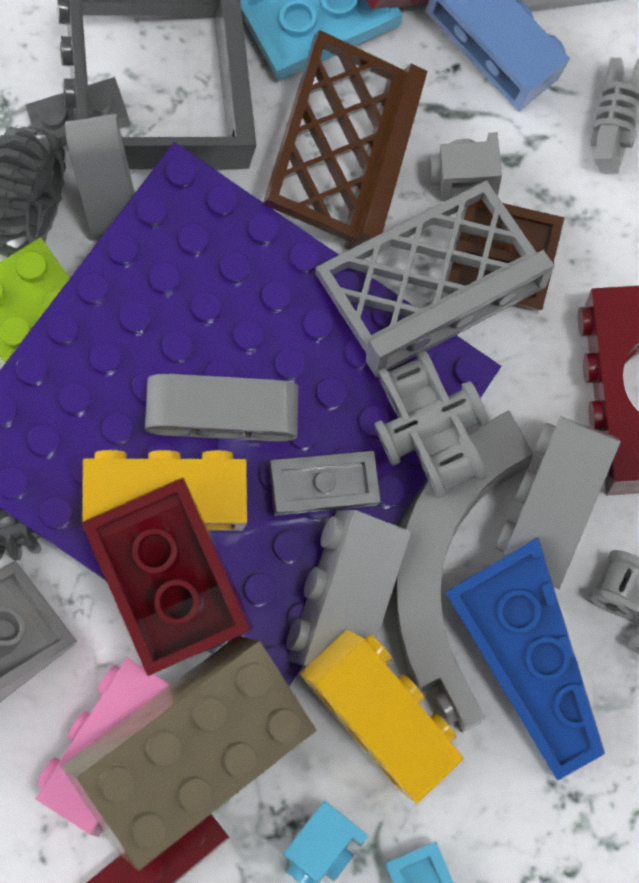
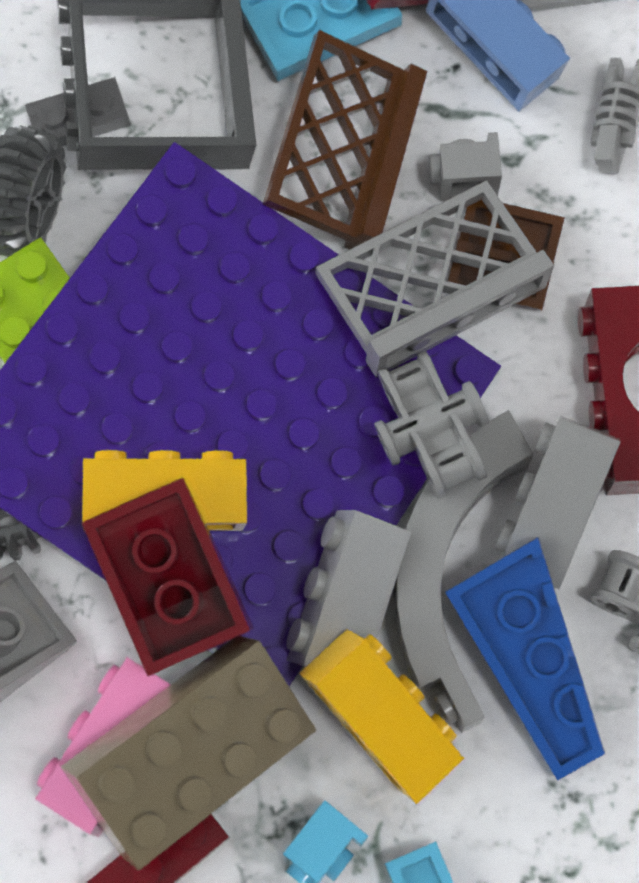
(99, 169): light grey beam -> none
(221, 407): light grey beam -> none
(324, 483): flat silver plate -> none

